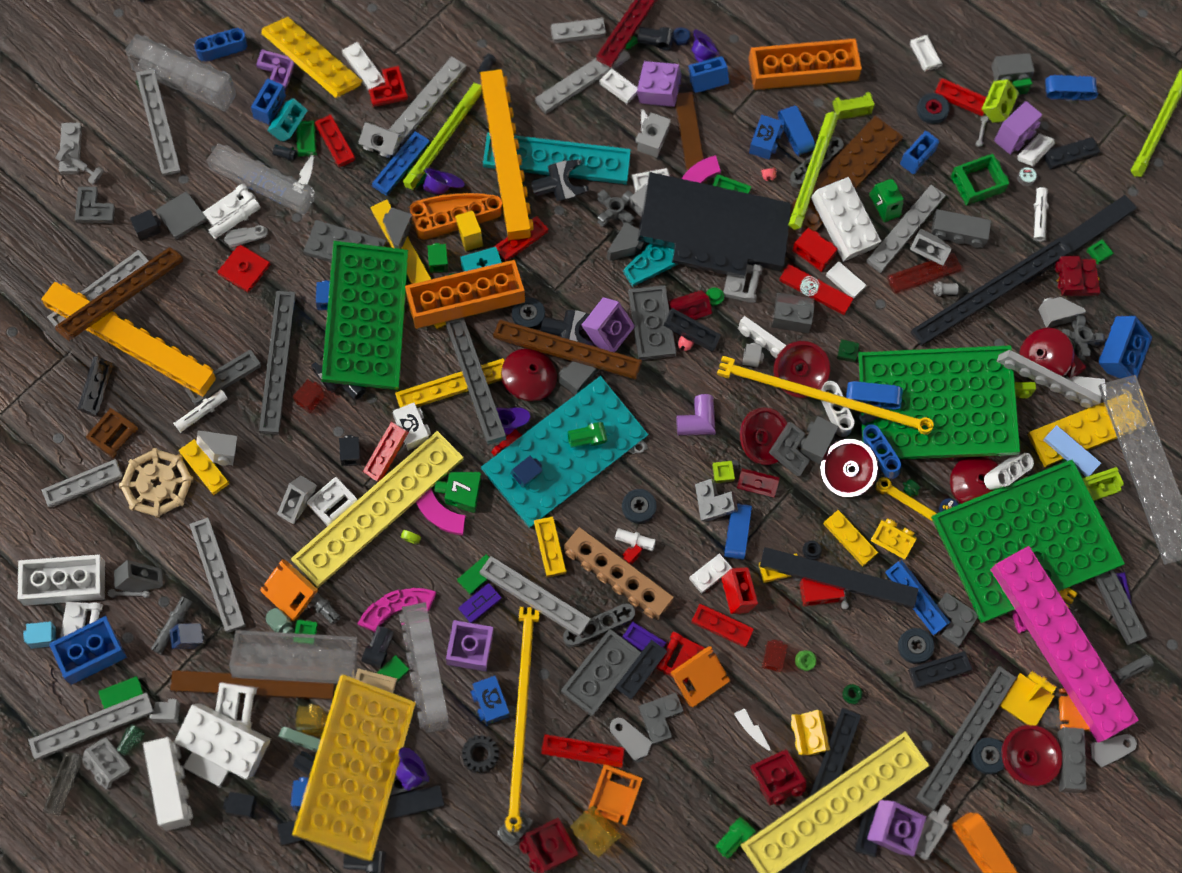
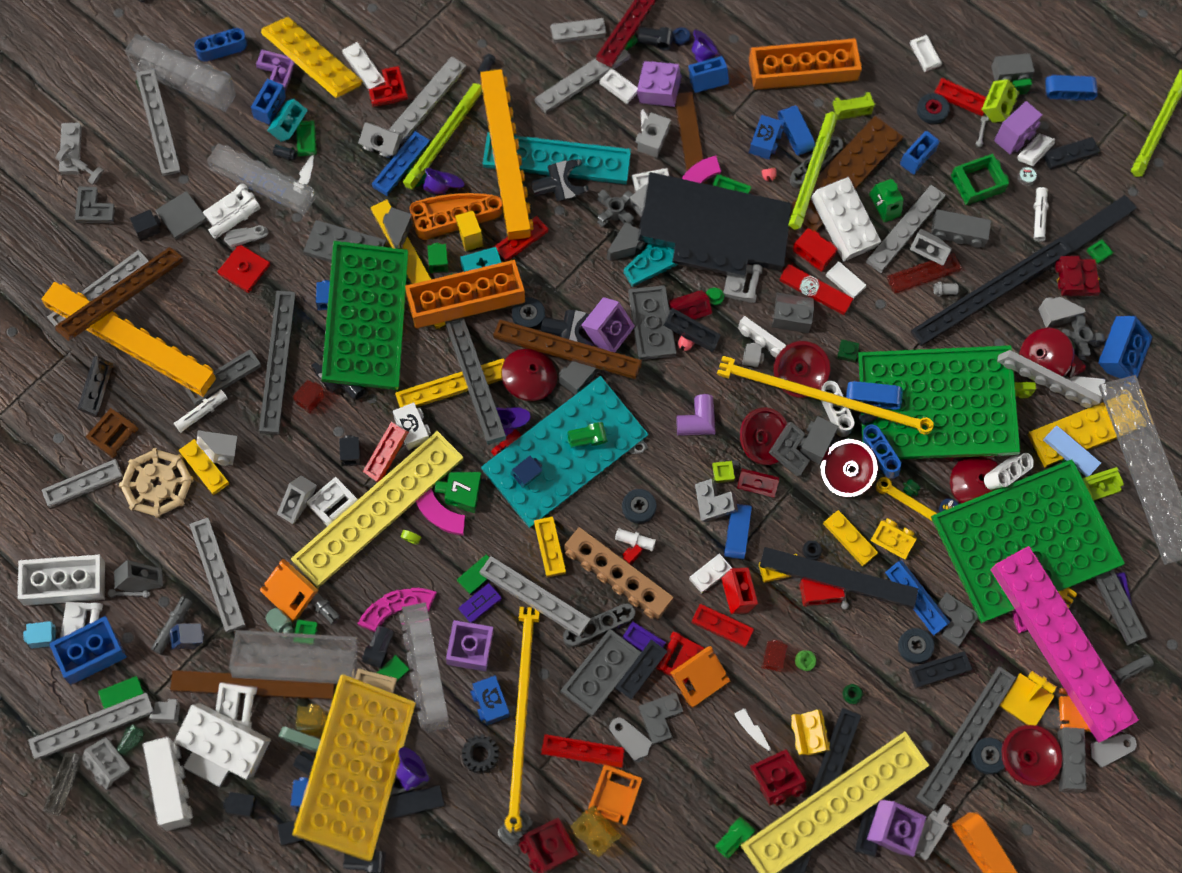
(334, 141): red plate -> none

